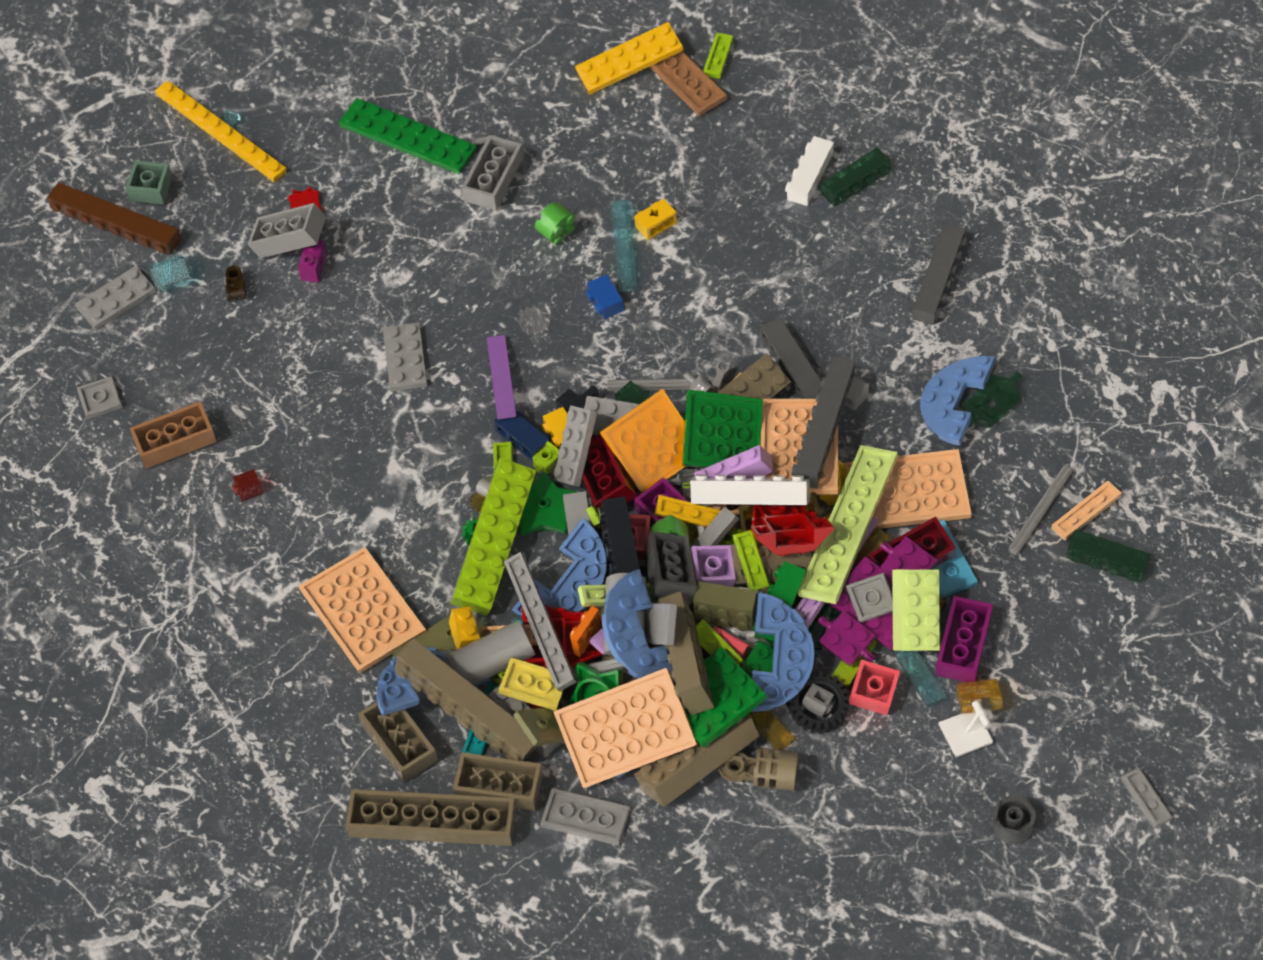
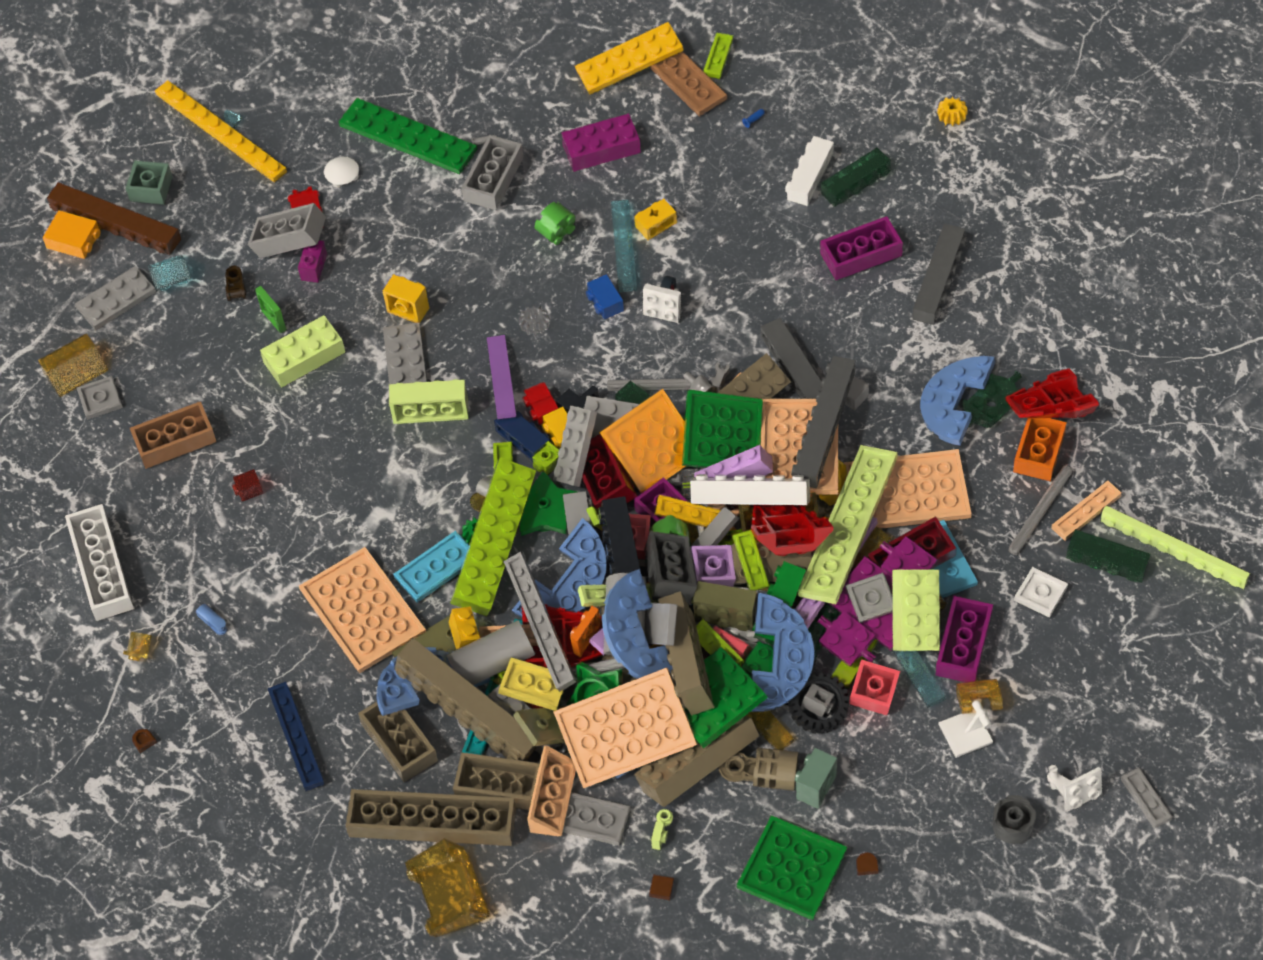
(71, 234): none -> light orange brick
(73, 365): none -> clear yellow slope
(99, 562): none -> white brick
(138, 646): none -> clear yellow bracket
(143, 740): none -> reddish brown tile
(212, 619): none -> medium blue bar
(270, 309): none -> bright green tile
(295, 736): none -> dark blue plate
(302, 351): none -> yellowish green brick
(341, 171): none -> white dish
(406, 299): none -> yellow brick
(428, 401): none -> yellowish green brick
(433, 567): none -> medium azure plate
(448, 887): none -> clear yellow windscreen
(539, 401): none -> red brick
(551, 793): none -> light nougat slope
(601, 142): none -> magenta brick
(659, 834): none -> yellowish green plate
(661, 887): none -> reddish brown tile
(662, 300): none -> white plate
(746, 122): none -> blue piece
(792, 867): none -> green plate
(815, 778): none -> sand green brick
(861, 248): none -> magenta brick
(866, 864): none -> reddish brown tile
(952, 111): none -> yellow gear
(1039, 448): none -> orange brick
(1041, 592): none -> white plate
(1053, 398): none -> red wedge
(1078, 790): none -> white plate
(1175, 547): none -> yellowish green plate

